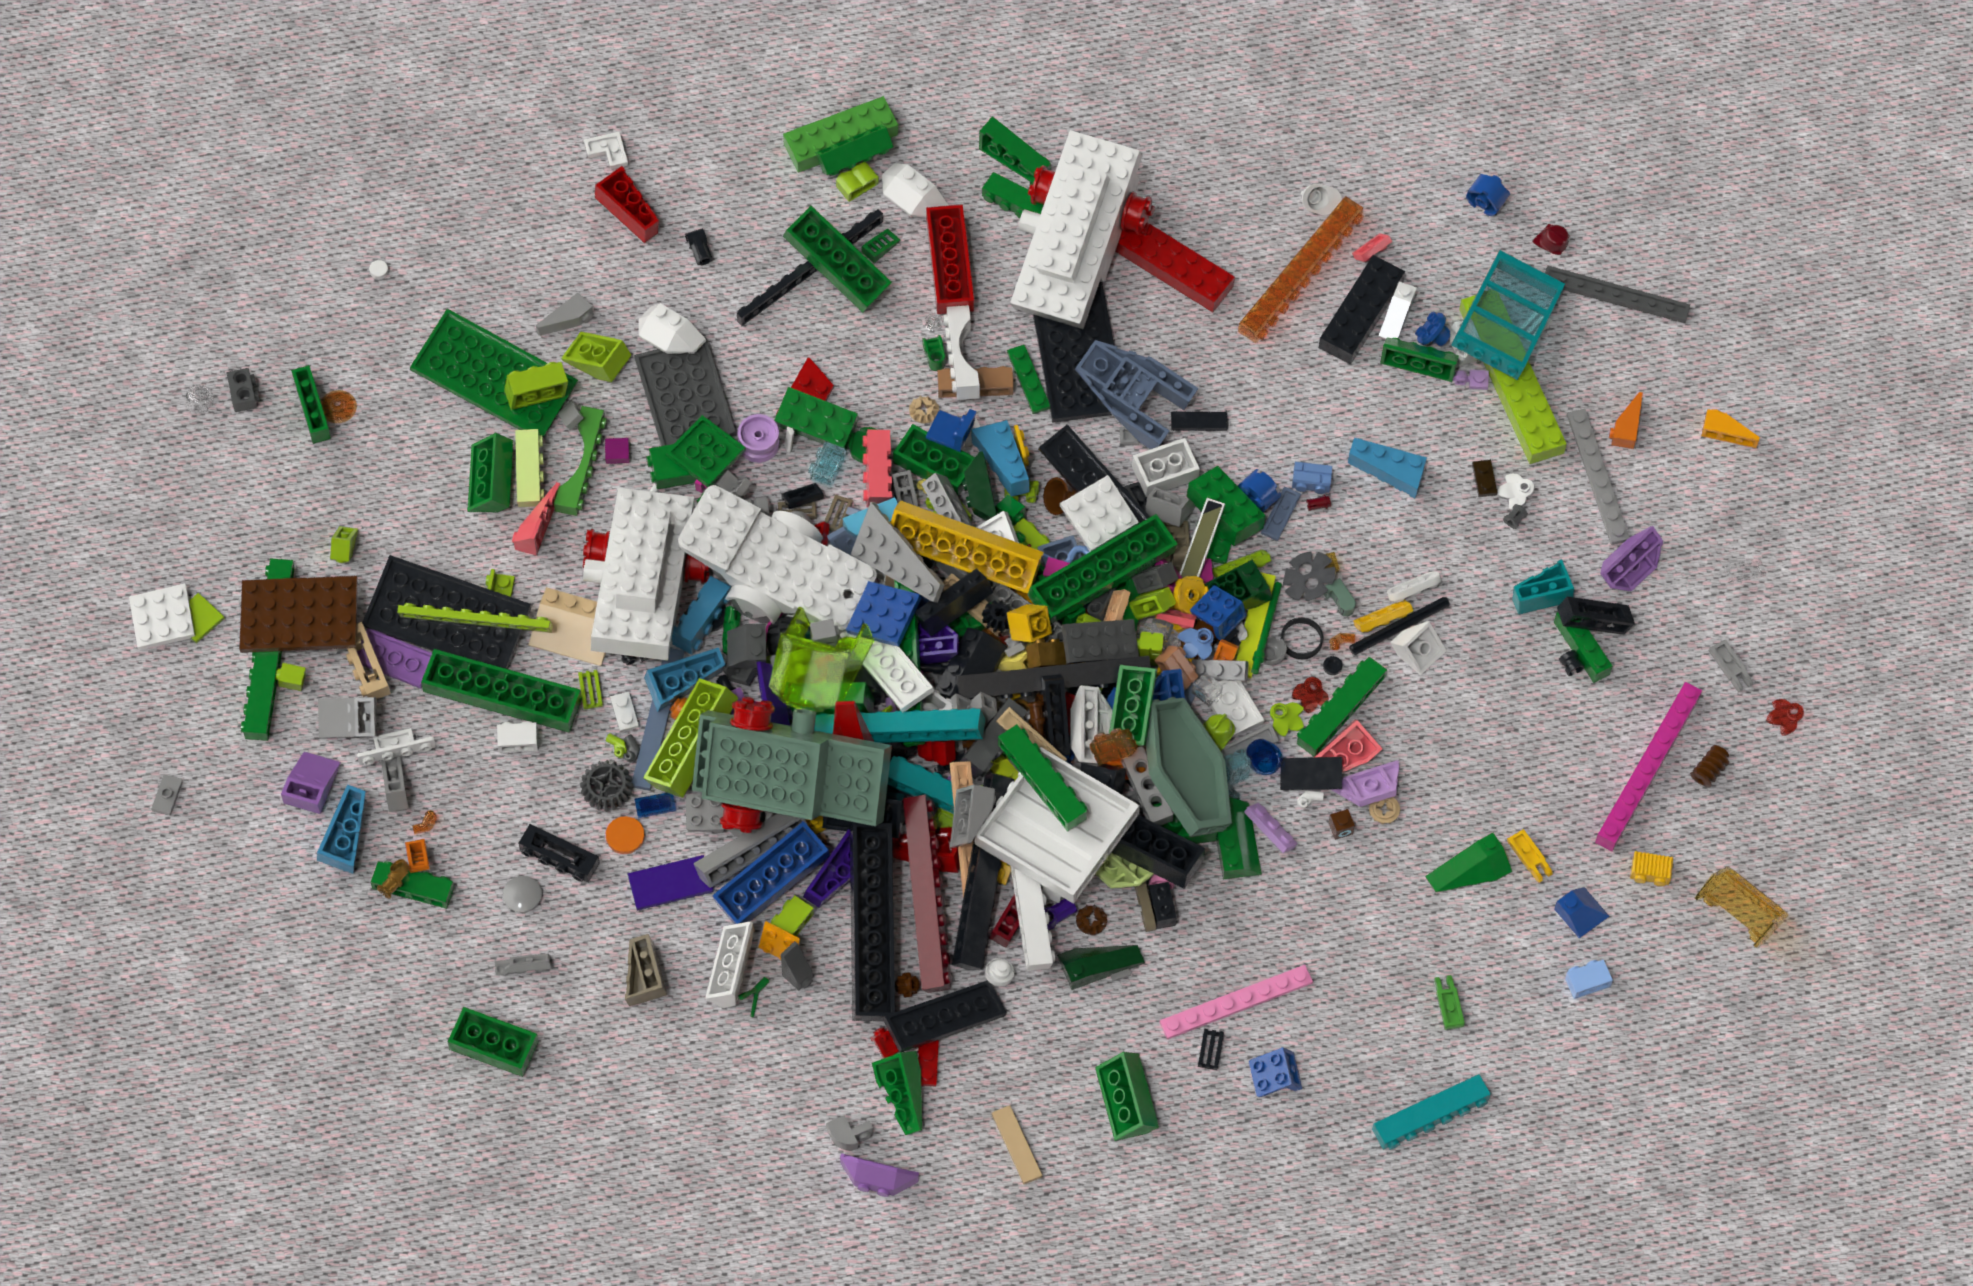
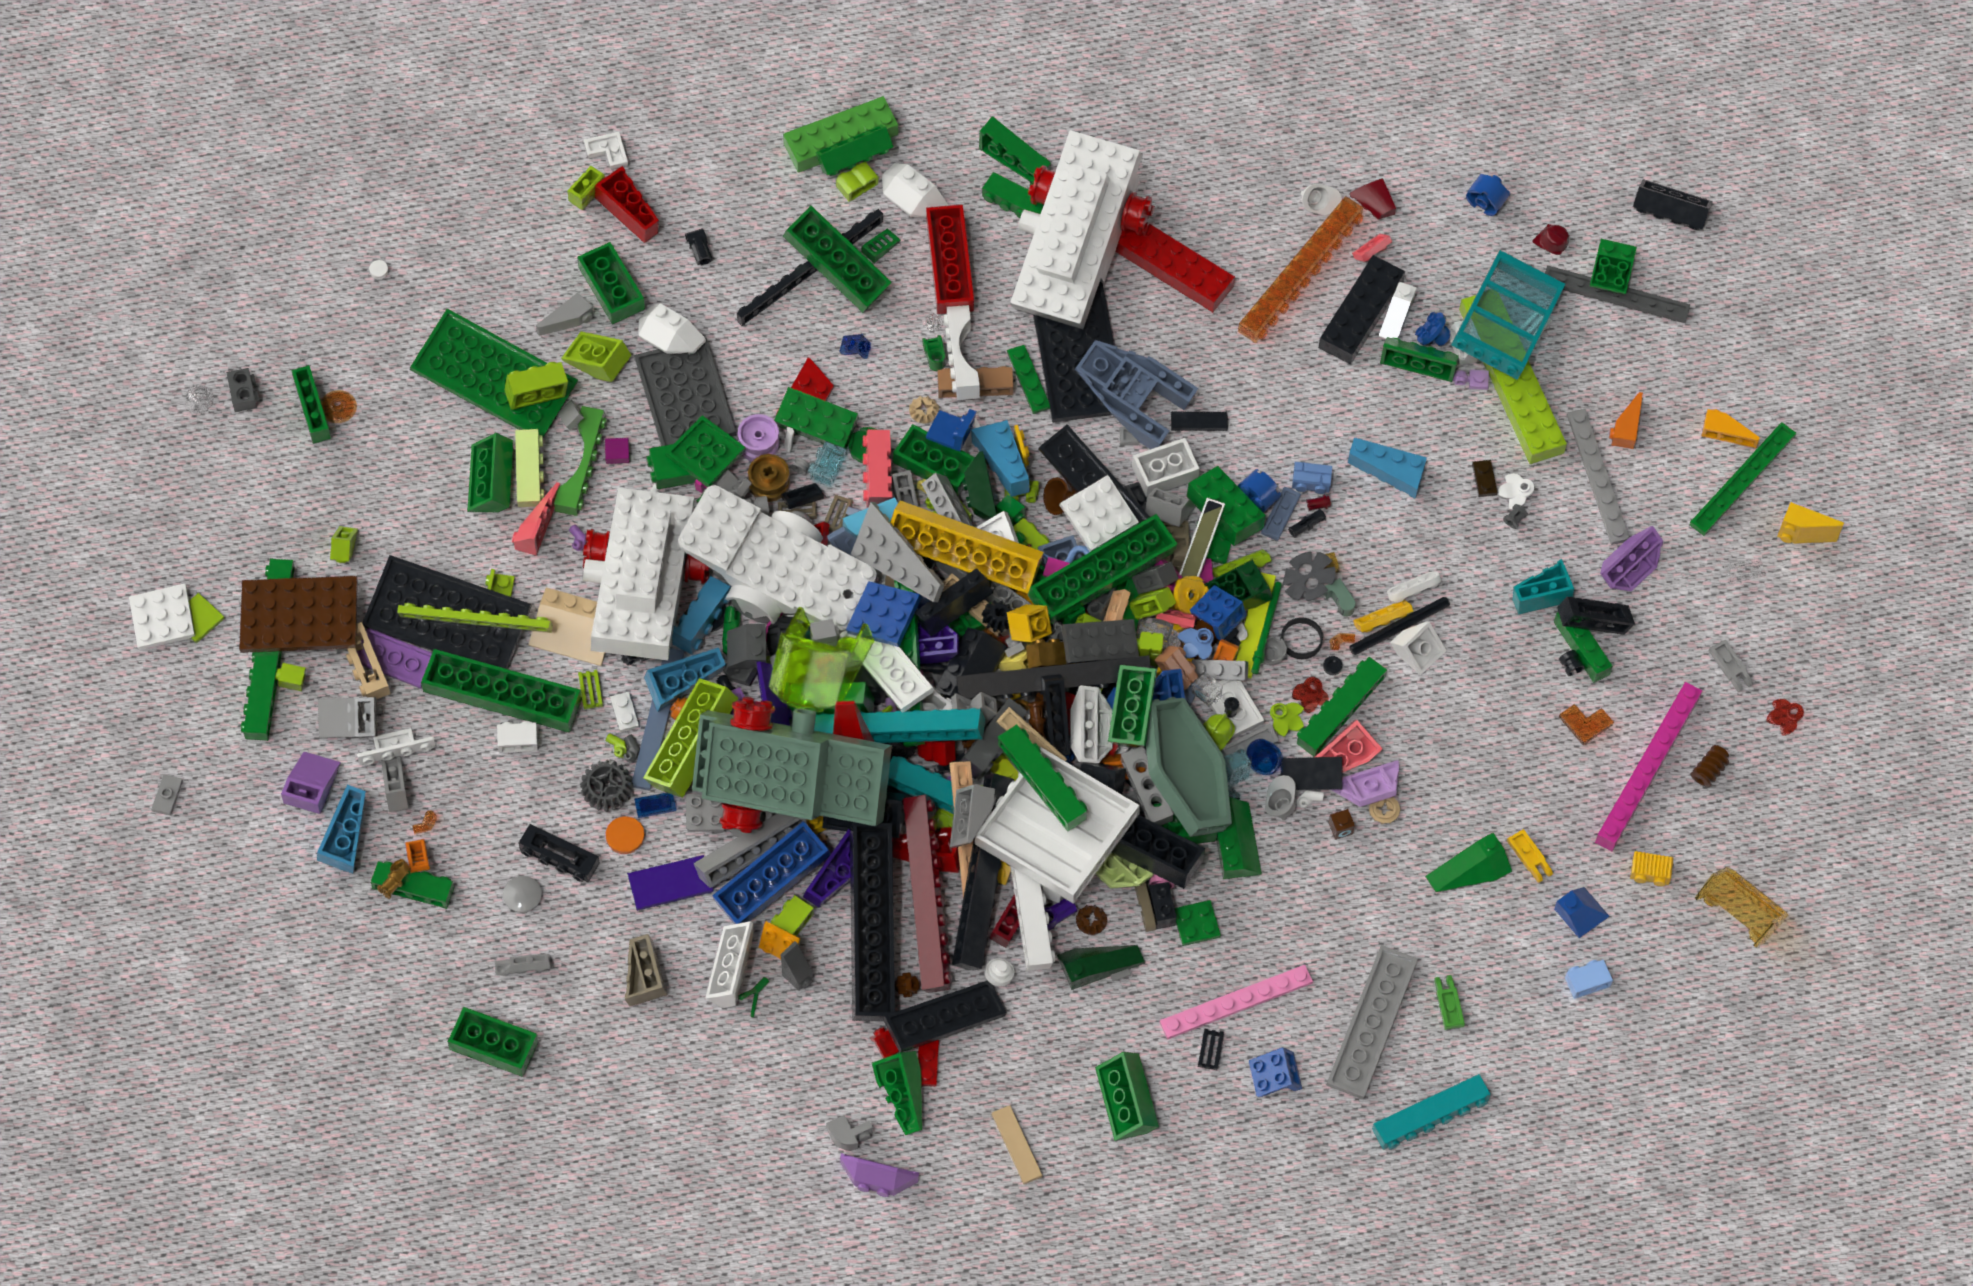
(580, 537): none -> medium lavender arm
(583, 190): none -> lime brick
(611, 283): none -> green brick
(768, 477): none -> pearl gold wheel
(800, 466): none -> light grey bush
(855, 345): none -> clear blue bracket
(1113, 745): clear orange brick -> none
(1196, 923): none -> green plate
(1231, 705): none -> black pin
(1270, 827): lavender plate -> none
(1281, 797): none -> light grey piece
(1307, 523): none -> black pin
(1372, 1022): none -> light grey plate
(1375, 198): none -> dark red slope
(1585, 728): none -> clear orange plate
(1613, 266): none -> green slope
(1672, 204): none -> black slope
(1742, 479): none -> green plate
(1808, 526): none -> yellow slope

